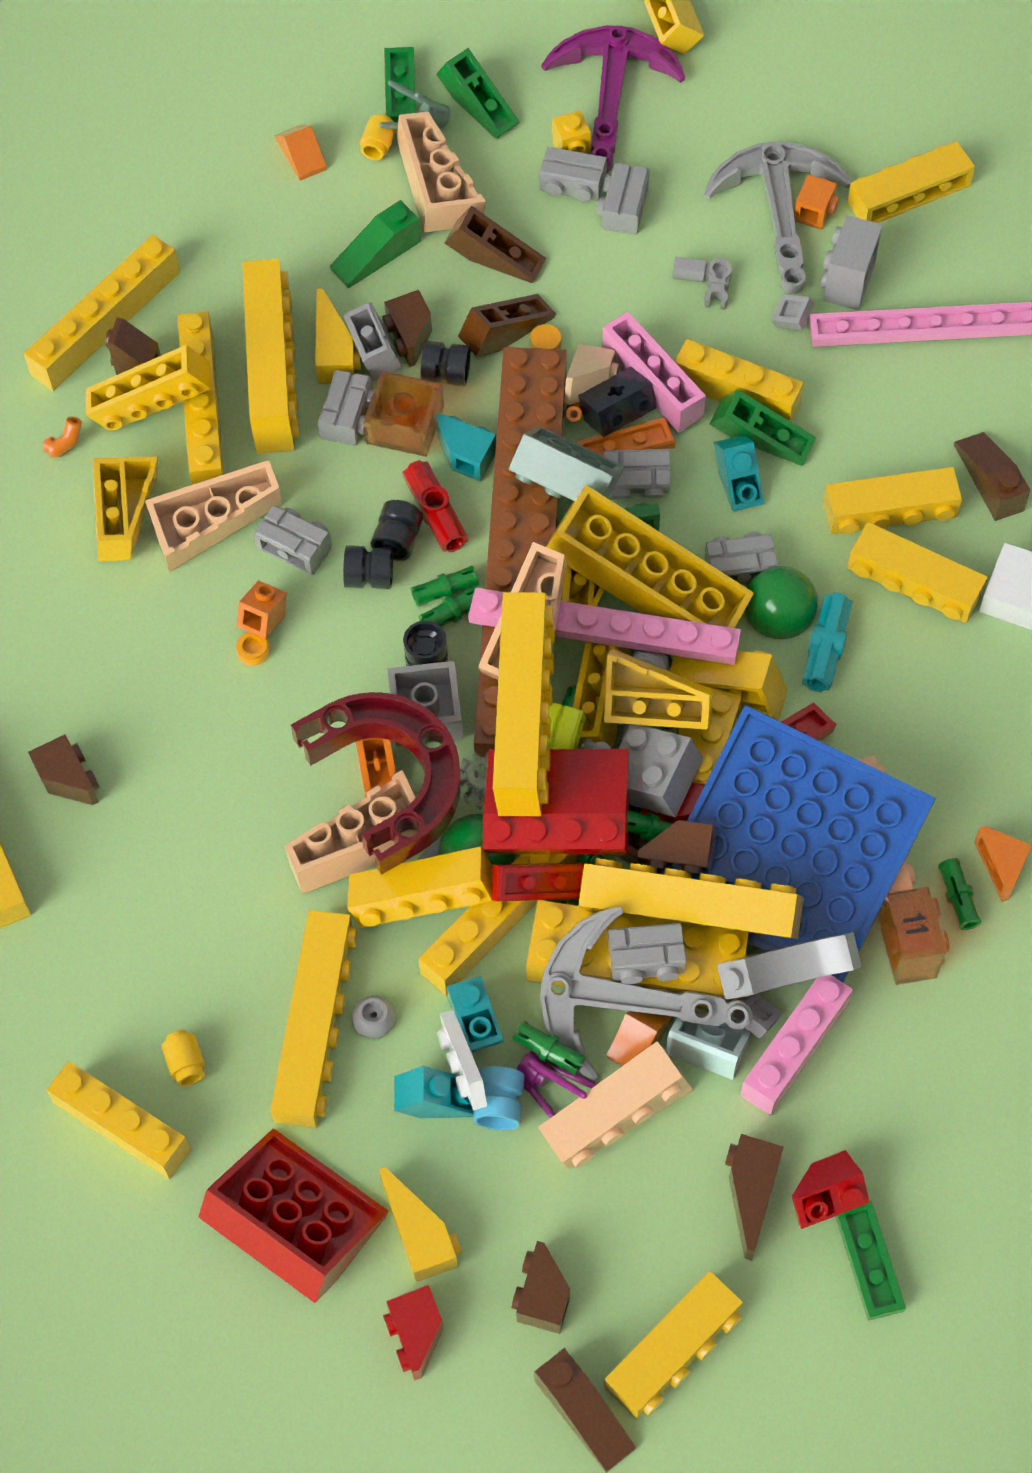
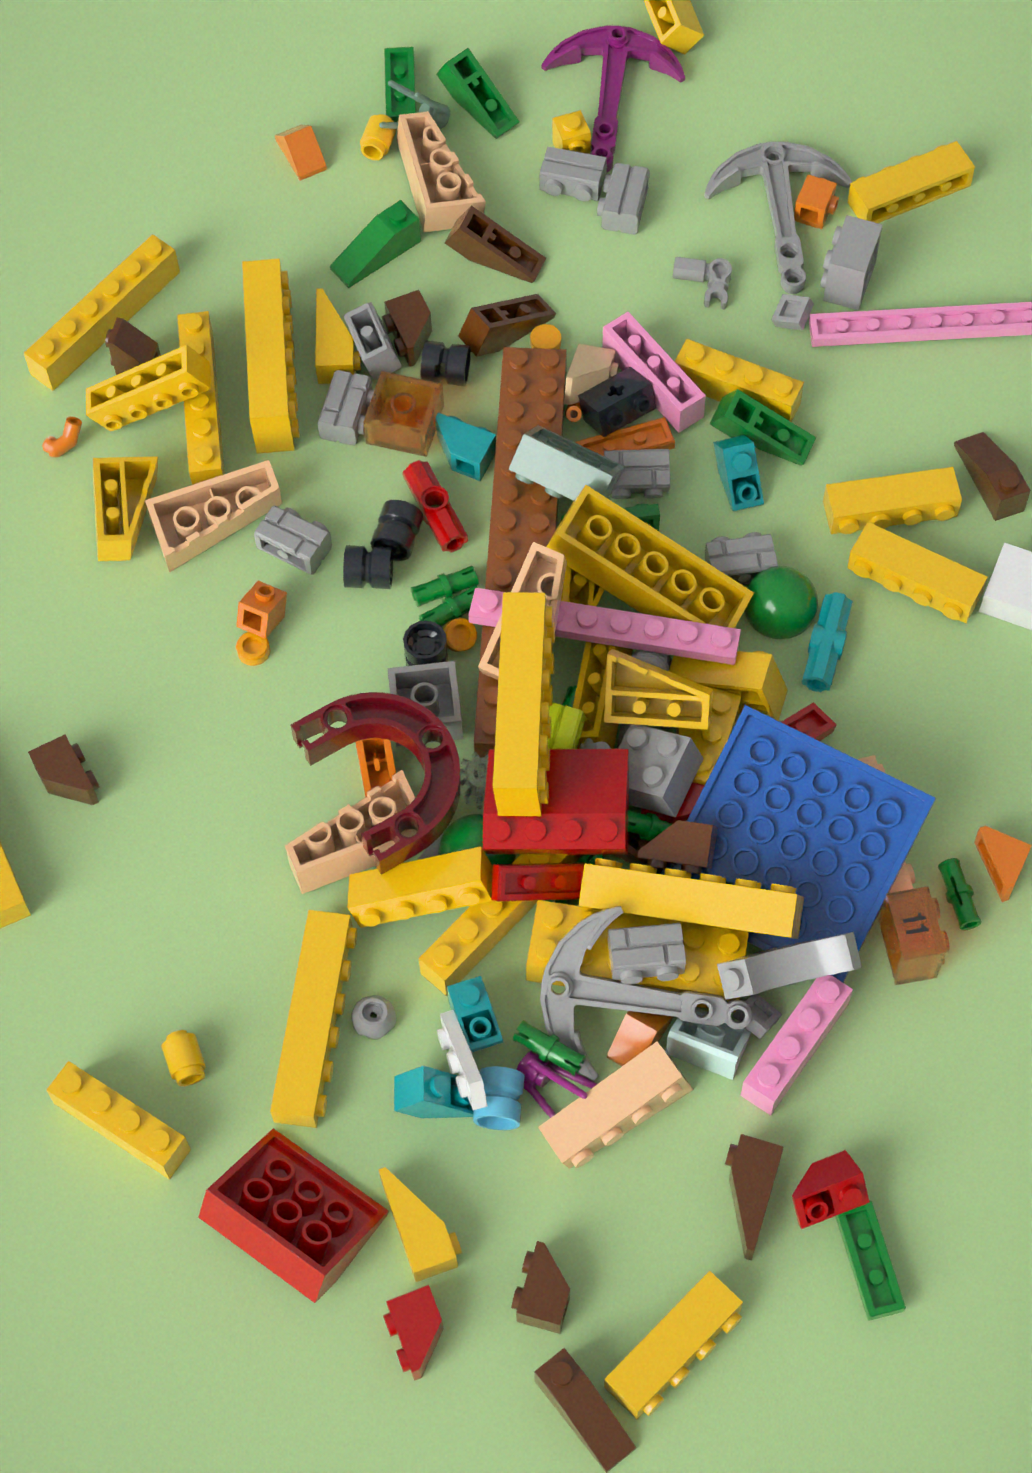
(460, 634): none -> light orange tile

